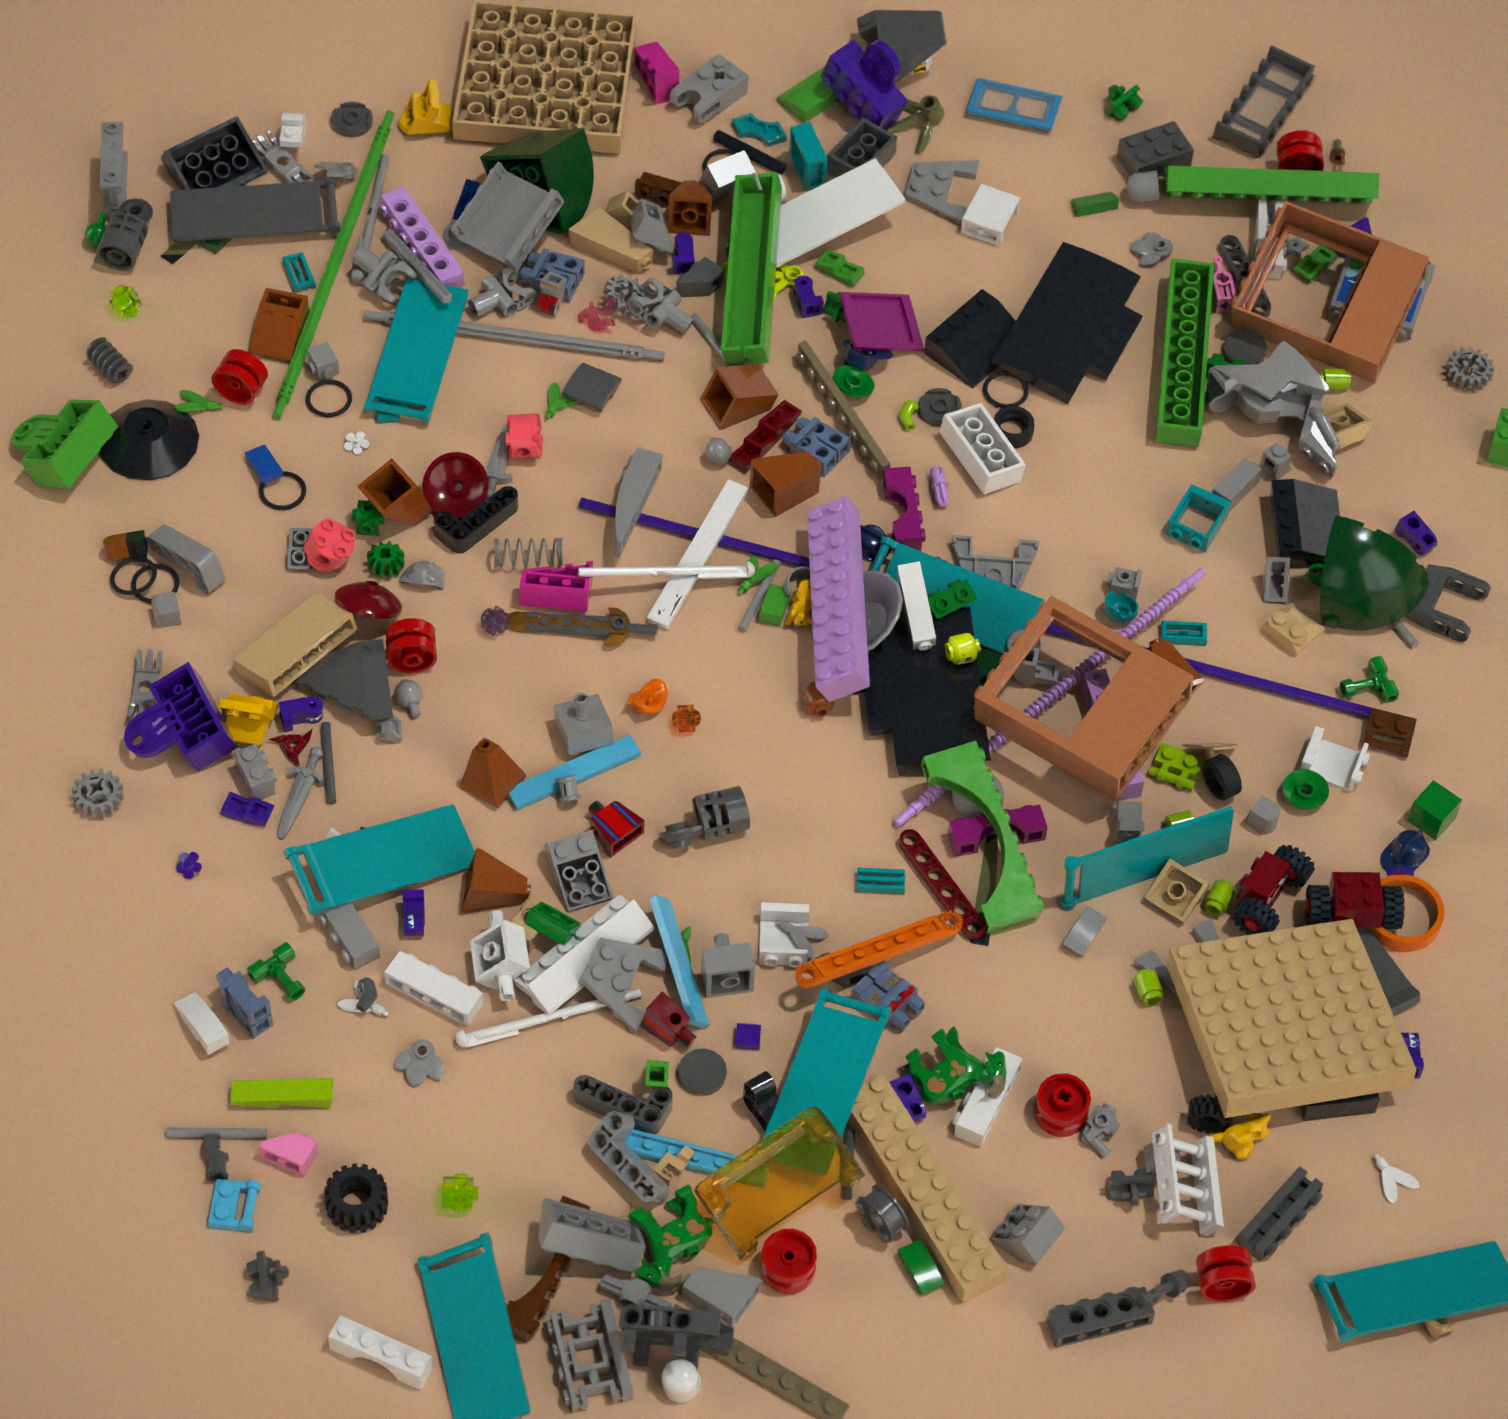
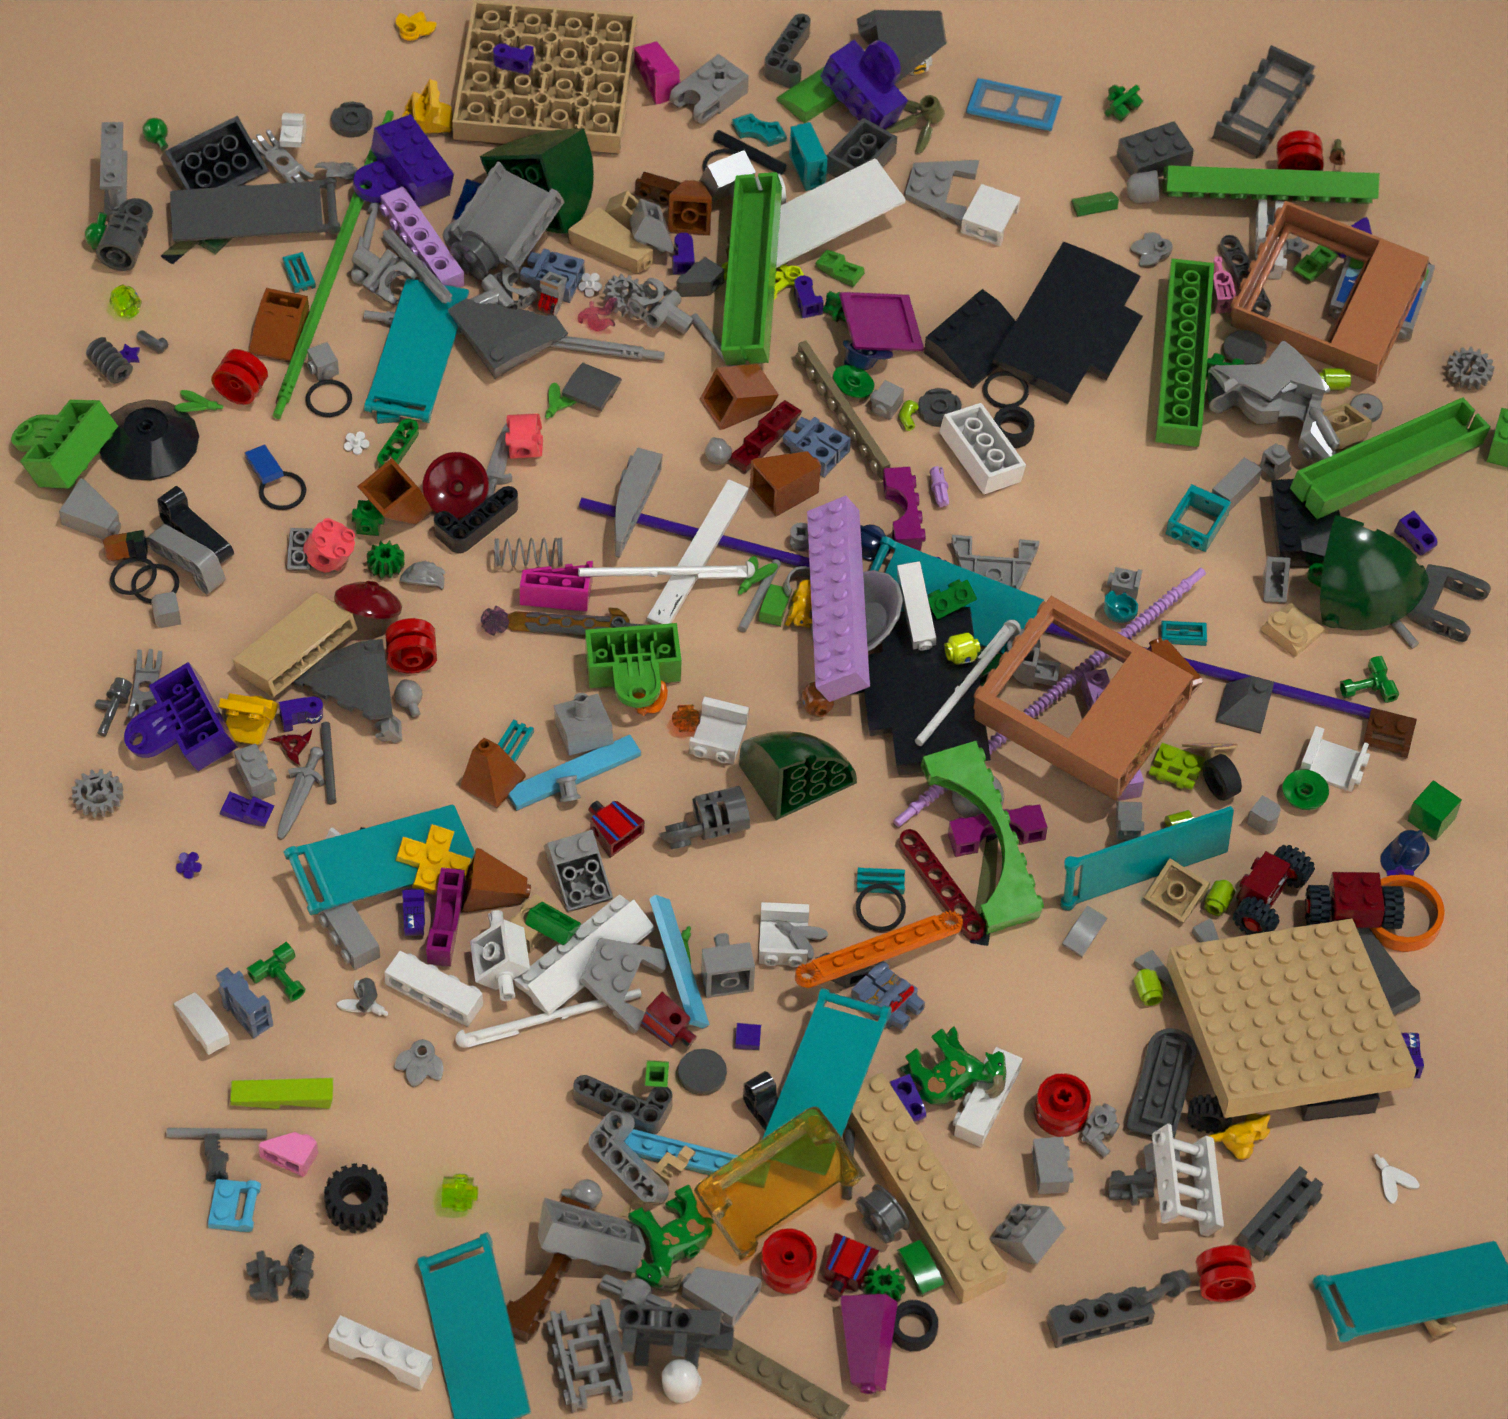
(89, 512): none -> light grey slope
(118, 693): none -> dark grey piece
(130, 353): none -> dark purple piece
(152, 342): none -> dark grey arm
(155, 132): none -> green piece
(176, 513): none -> black beam
(301, 1271): none -> dark grey connector
(399, 436): none -> green beam
(404, 160): none -> dark purple brick
(414, 26): none -> yellow plate
(430, 858): none -> yellow plate
(447, 915): none -> magenta arch
(475, 255): none -> dark grey wheel
(505, 335): none -> dark grey slope
(507, 735): none -> teal tile
(513, 58): none -> dark purple leg
(586, 1192): none -> light grey piece
(590, 284): none -> white plant
(633, 660): none -> bright green brick
(719, 730): none -> white panel
(780, 62): none -> dark grey beam
(794, 770): none -> dark green brick
(799, 542): none -> light grey wheel
(848, 1264): none -> torso
(868, 1338): none -> magenta slope
(882, 886): none -> black tyre
(884, 1282): none -> green gear
(887, 400): none -> light grey brick
(922, 1309): none -> black tyre
(1010, 628): none -> white bar
(1051, 1165): none -> light grey brick
(1163, 1082): none -> dark grey piece
(1245, 703): none -> dark grey slope
(1370, 401): none -> light grey piece
(1389, 458): none -> bright green piece

